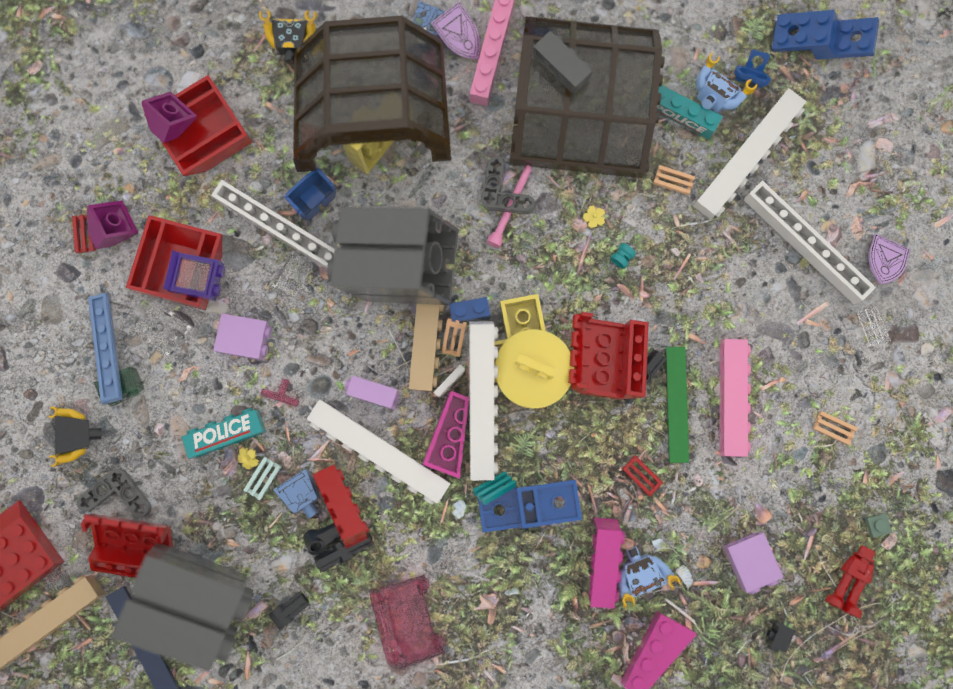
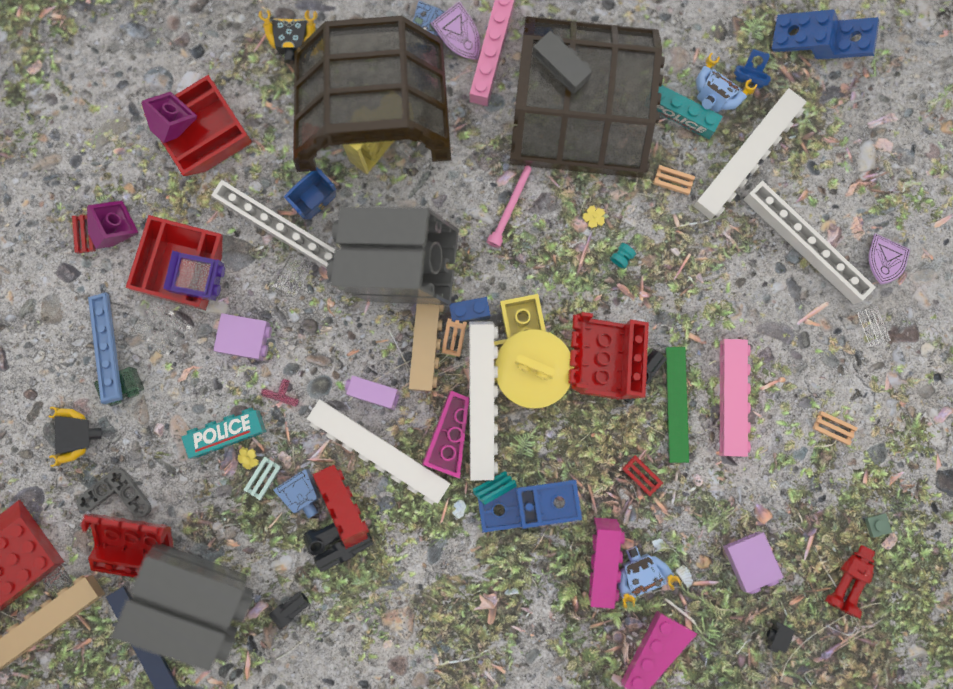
(405, 622): clear pink windscreen -> none
(450, 381): white tile -> none
(498, 196): dark grey beam -> none

